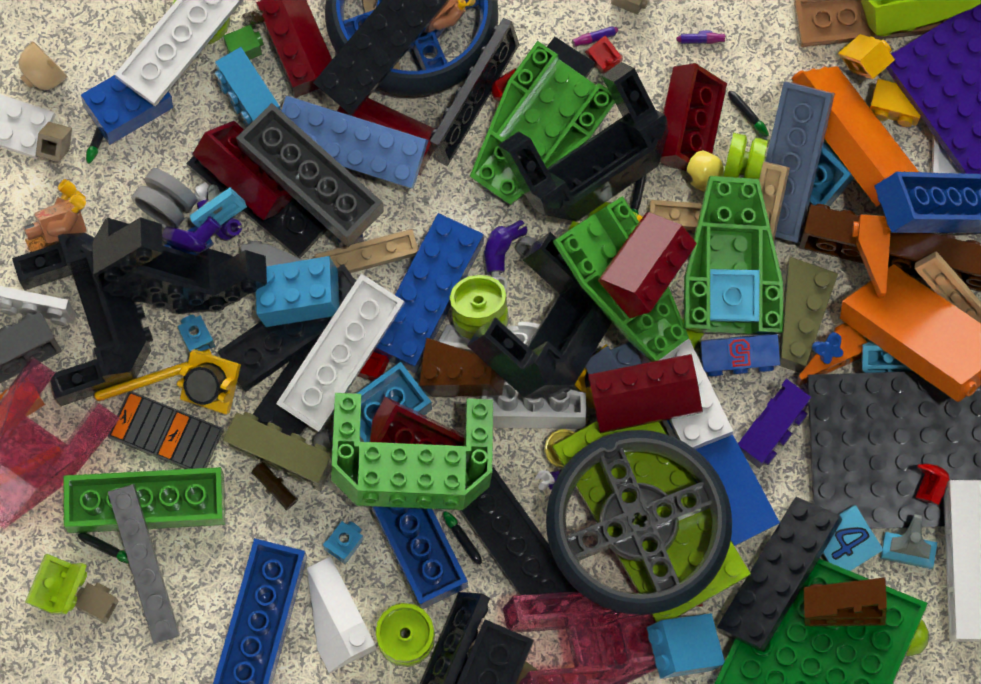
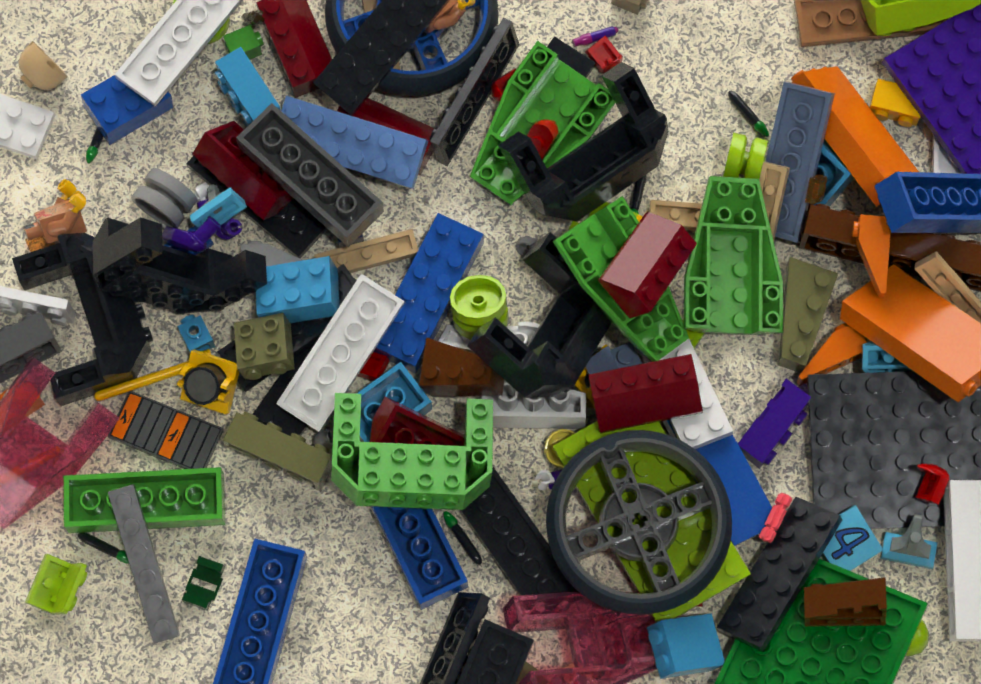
(53, 141): dark tan brick -> none
(96, 602): dark tan brick -> none
(207, 571): none -> dark green piece
(264, 346): none -> olive brick
(274, 486): dark brown pin -> none
(337, 622): white wedge -> none
(341, 550): dark azure brick -> none
(409, 650): lime wheel -> none
(497, 246): dark purple arm -> none
(543, 135): none -> red plate
(691, 113): dark red slope -> none
(702, 37): piece -> none
(703, 166): light yellow hair -> none
(734, 295): medium azure tile -> none
(739, 354): blue brick -> none
(775, 517): none -> coral axle
(816, 189): none -> clear orange tile
(829, 348): blue piece -> none
(867, 56): yellow brick -> none

